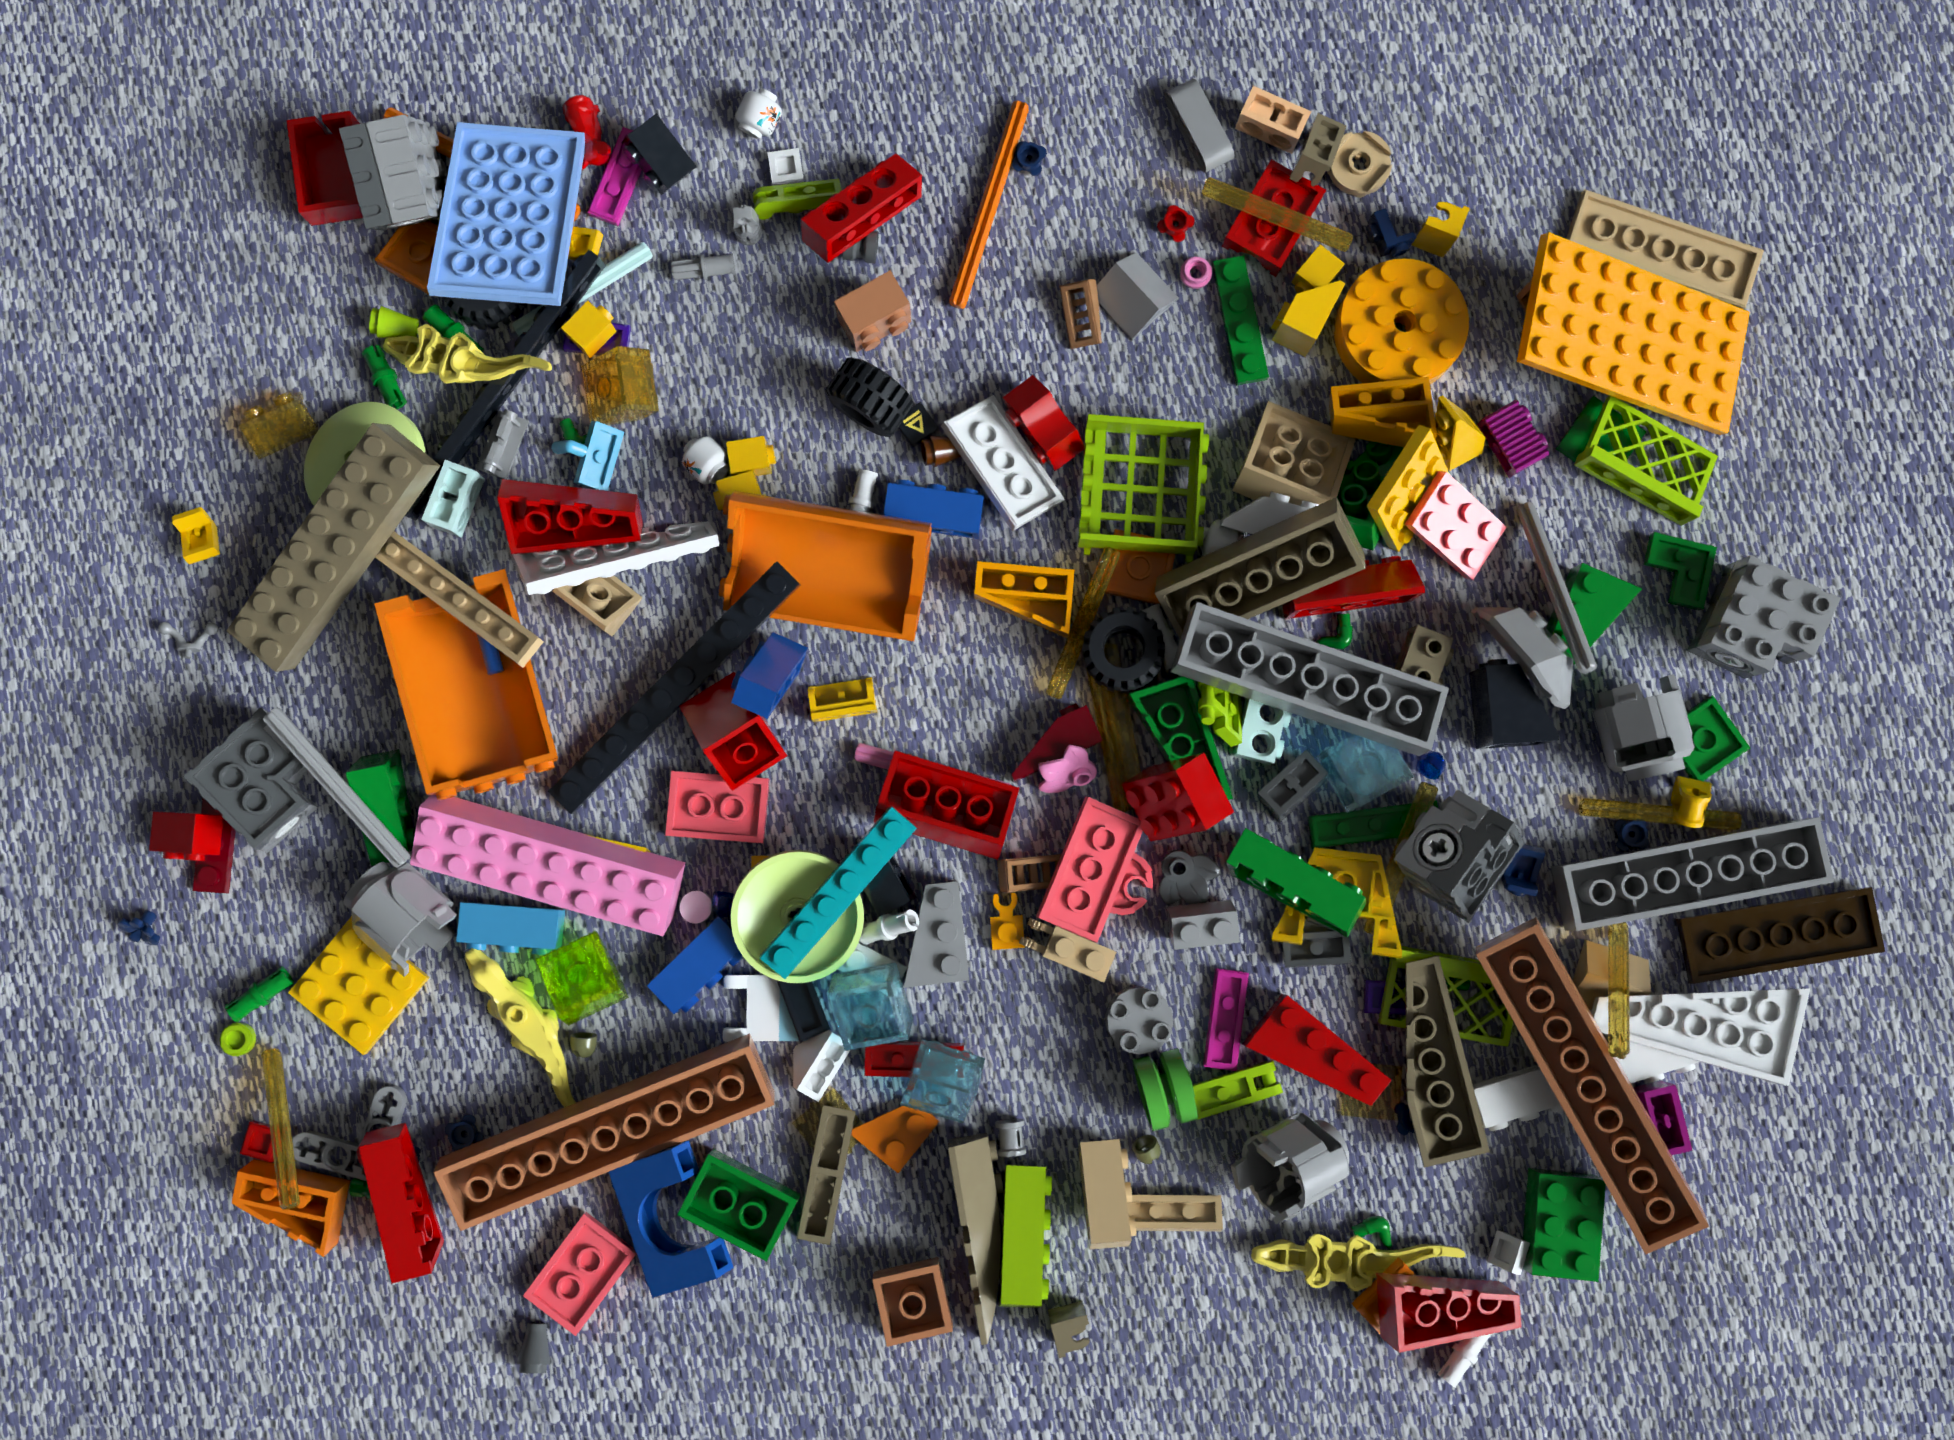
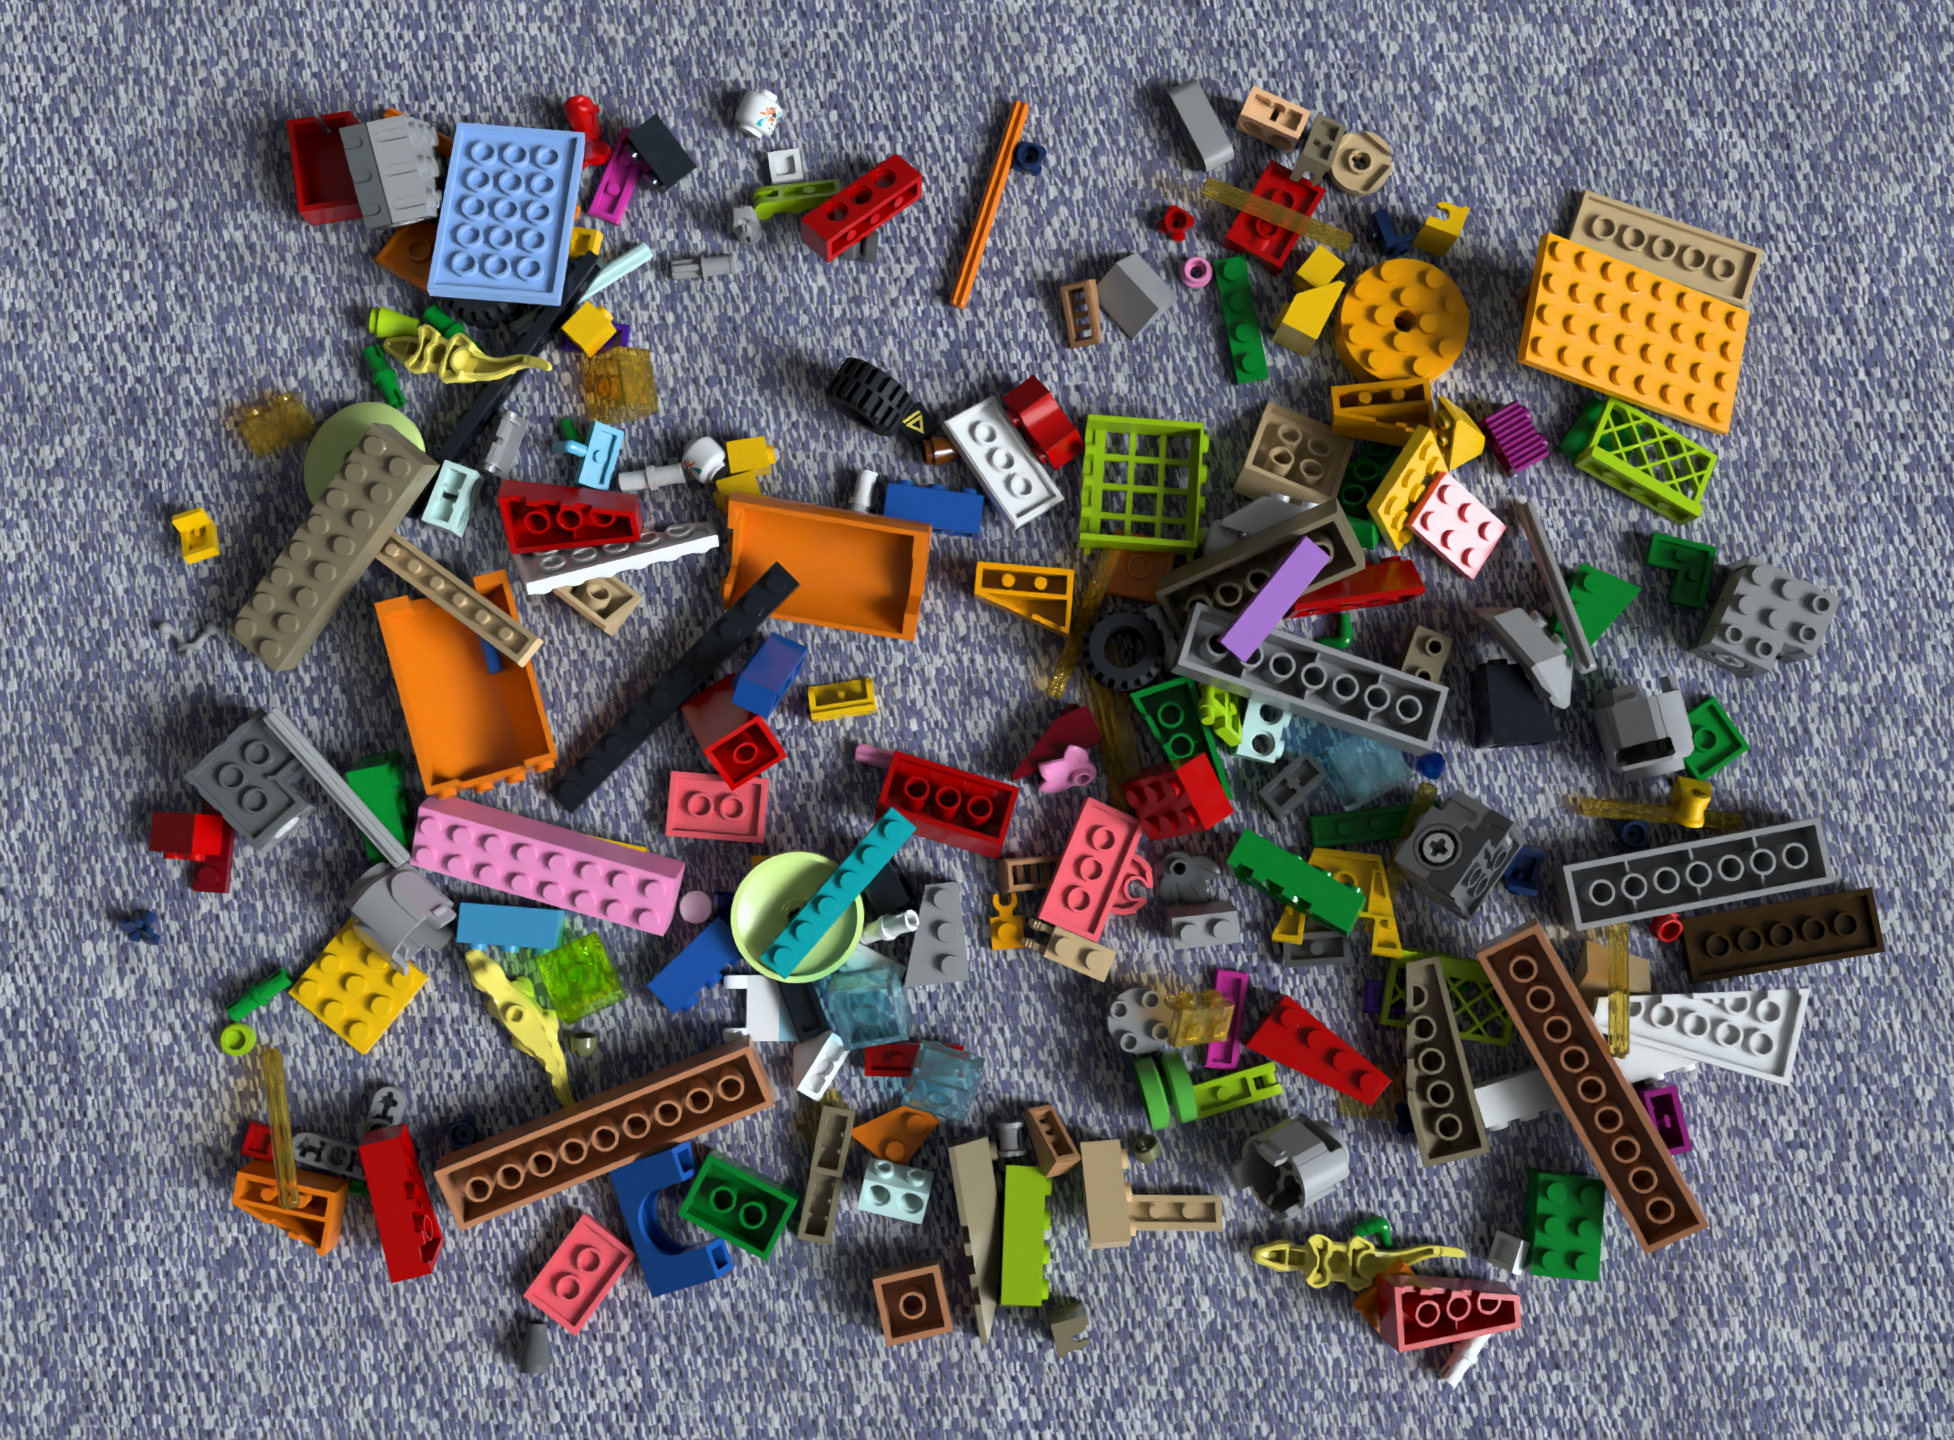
(652, 477): none -> white pin
(873, 312): nougat brick -> none
(895, 1190): none -> light aqua brick
(1052, 1160): none -> medium nougat slope
(1198, 1017): none -> clear yellow bracket
(1274, 598): none -> medium lavender tile
(1666, 927): none -> red plate

